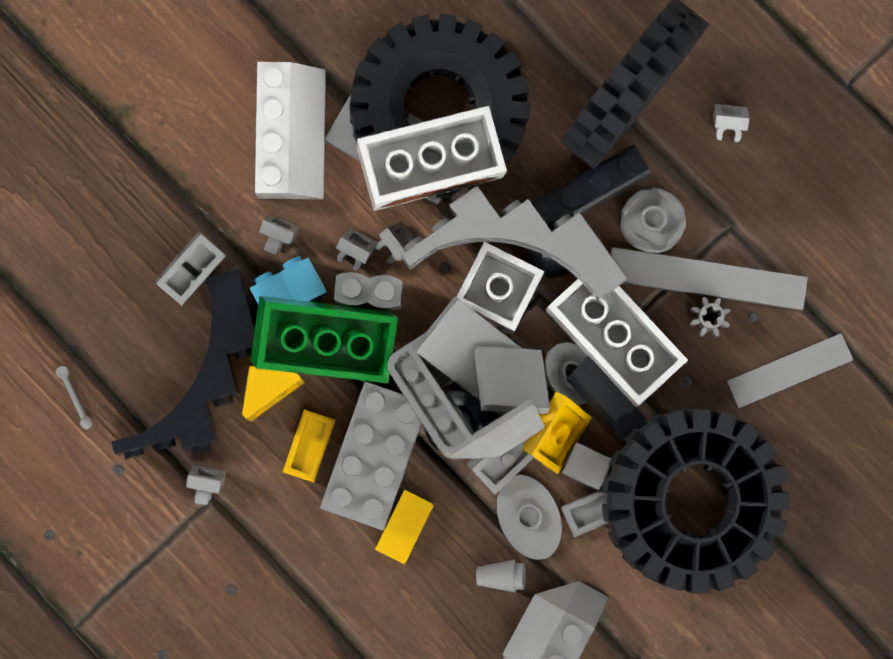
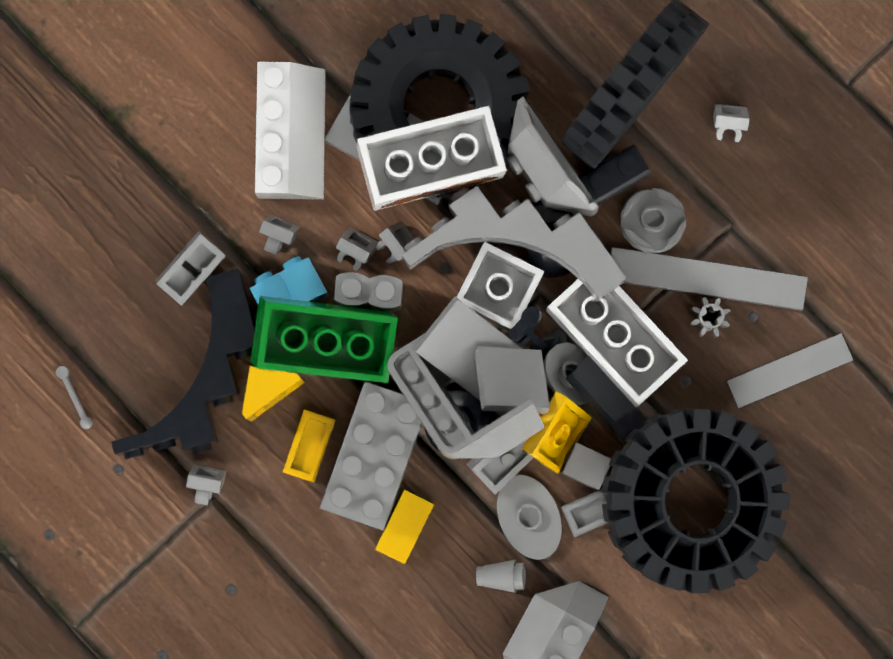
(524, 332): none -> black piece
(544, 166): none -> light grey wedge

